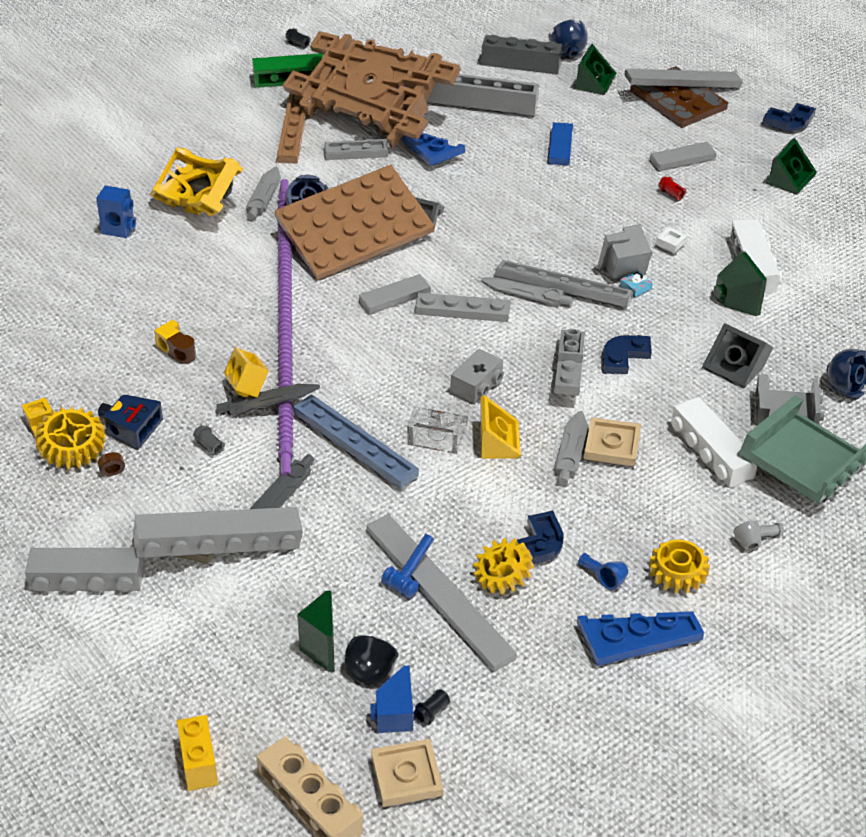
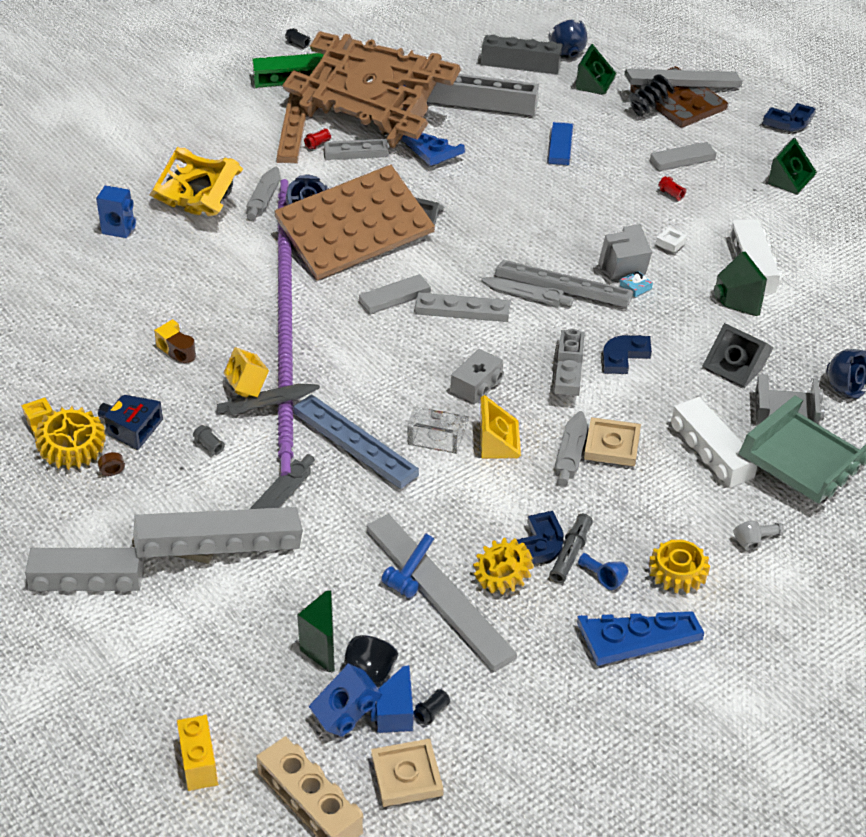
(313, 140): none -> red pin
(349, 685): none -> blue brick
(580, 527): none -> dark grey pin
(649, 94): none -> black piece

